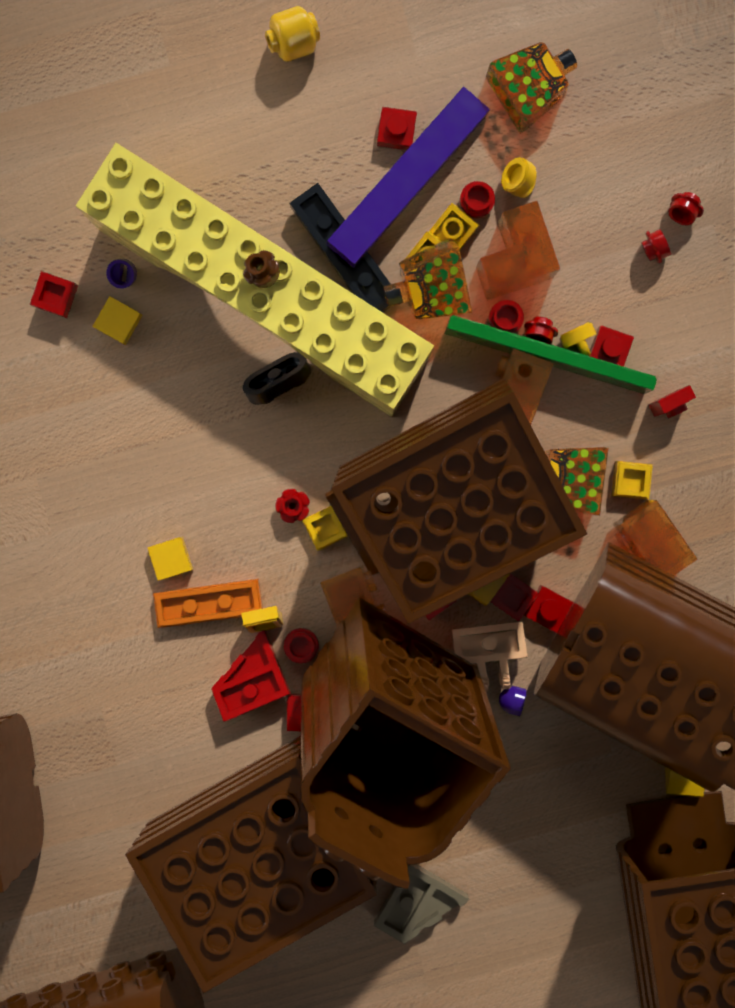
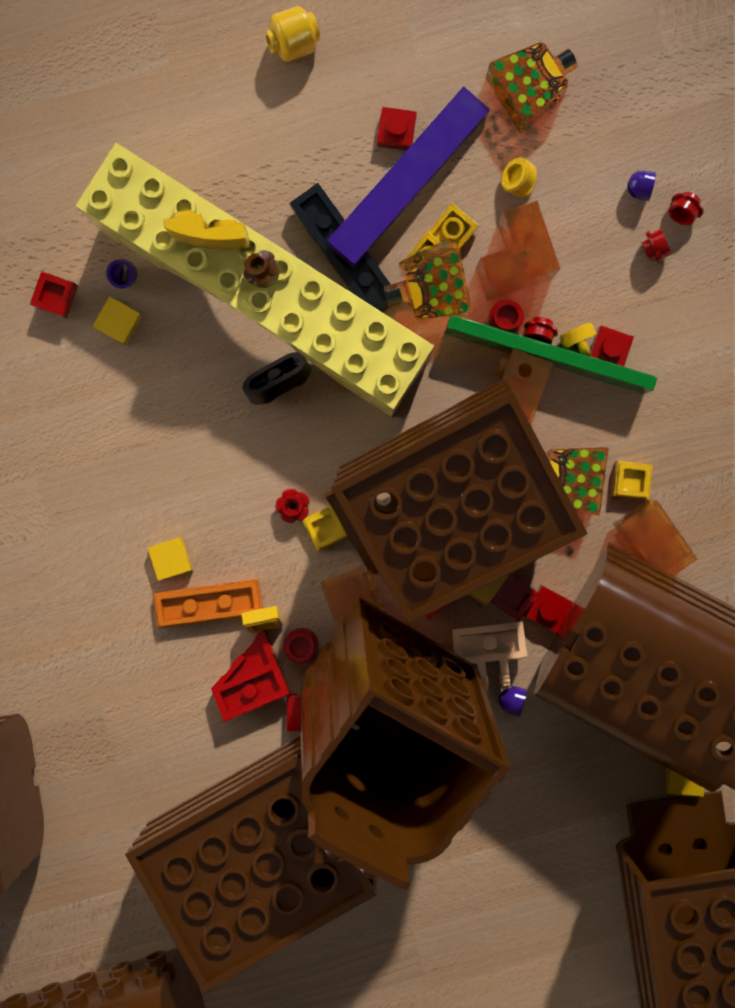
(194, 230): none -> yellow slope
(419, 906): dark tan wing -> none
(477, 199): red plate -> none
(641, 184): none -> dark purple hinge
(673, 403): red plate -> none

